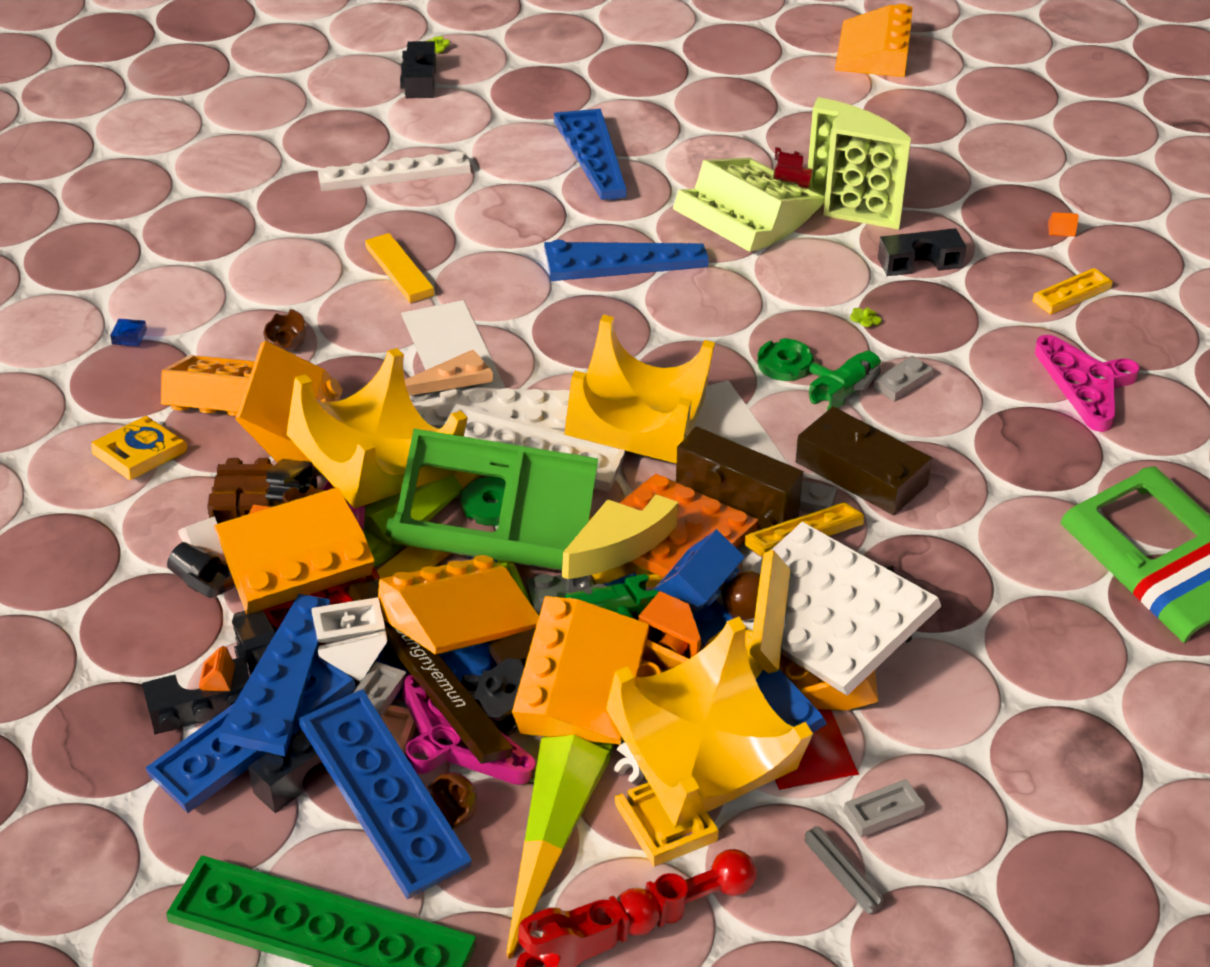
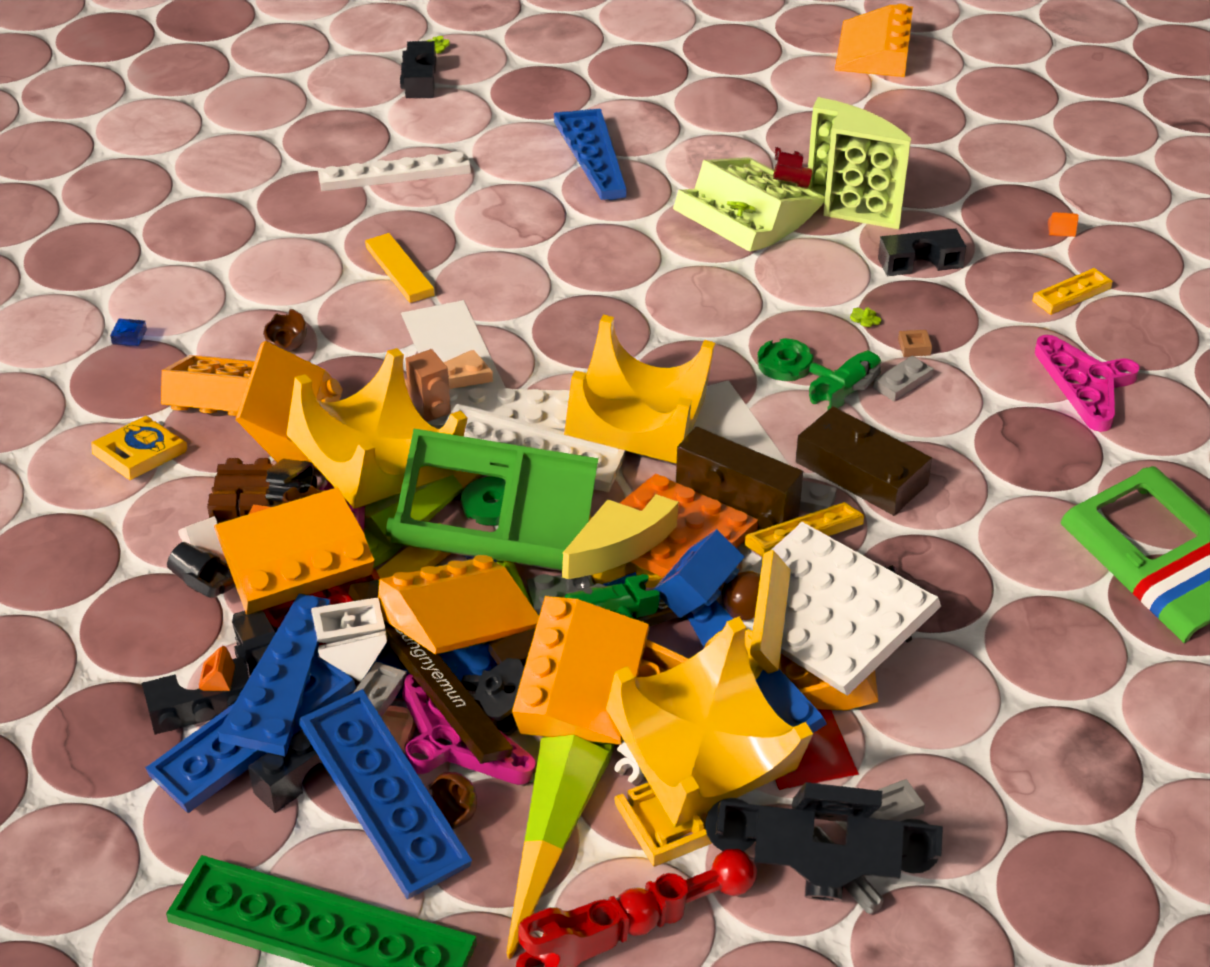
(428, 385): none -> nougat brick
(606, 259): blue wing -> none
(672, 625): orange slope -> none
(741, 206): none -> lime plant
(786, 837): none -> black piece
(915, 343): none -> medium nougat tile

